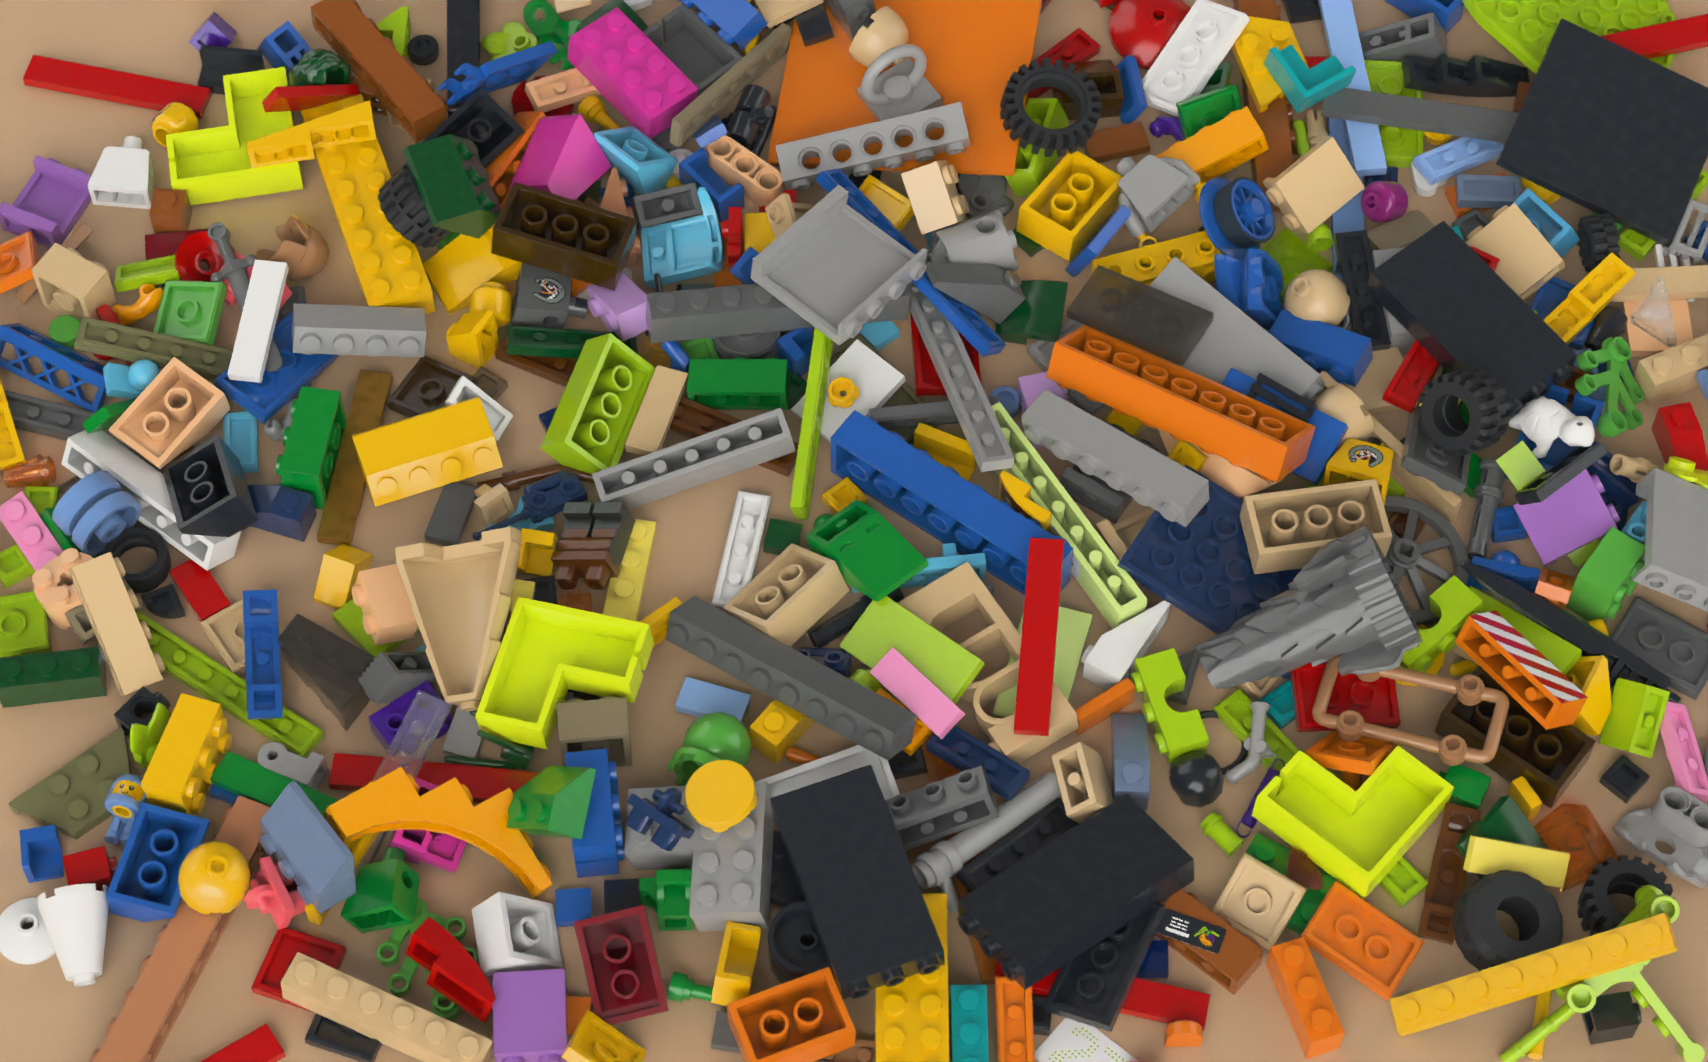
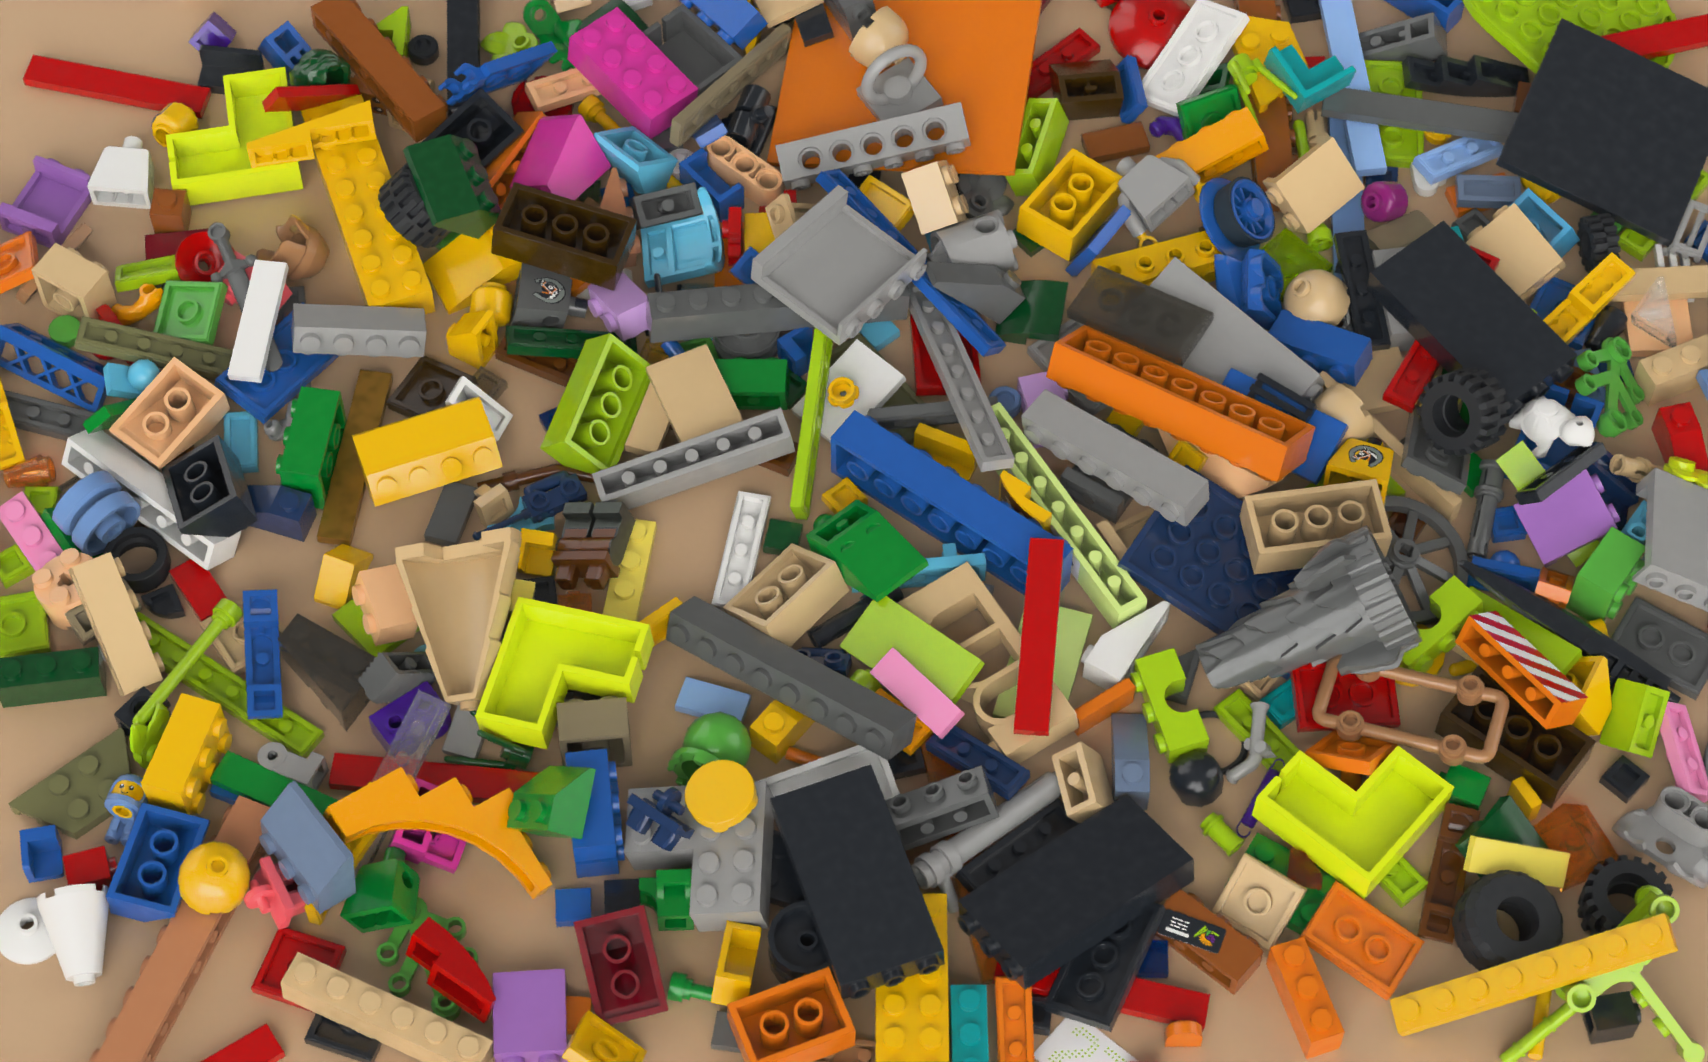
(225, 615): none -> lime piece
(516, 934): white slope -> none
(693, 393): none -> tan tile
(1057, 77): black tyre -> none
(1245, 74): none -> lime plant

